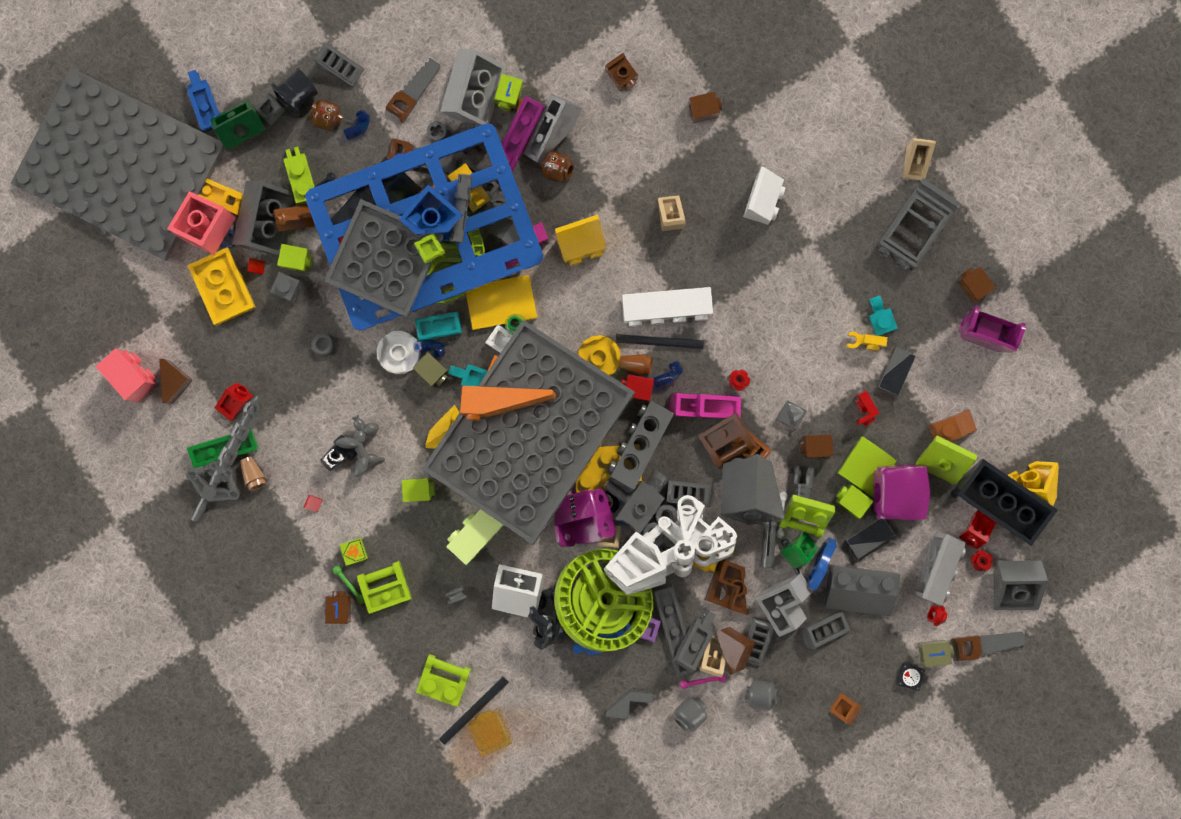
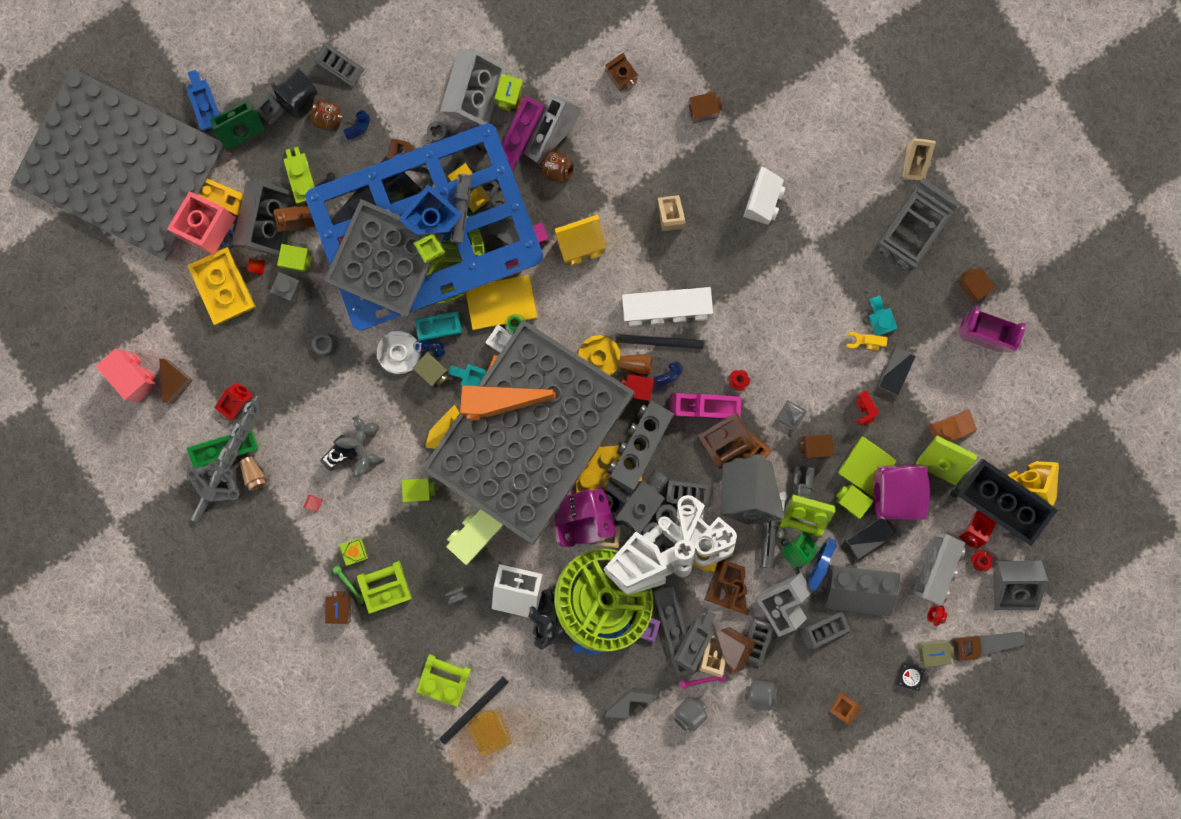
(413, 90): piece -> none

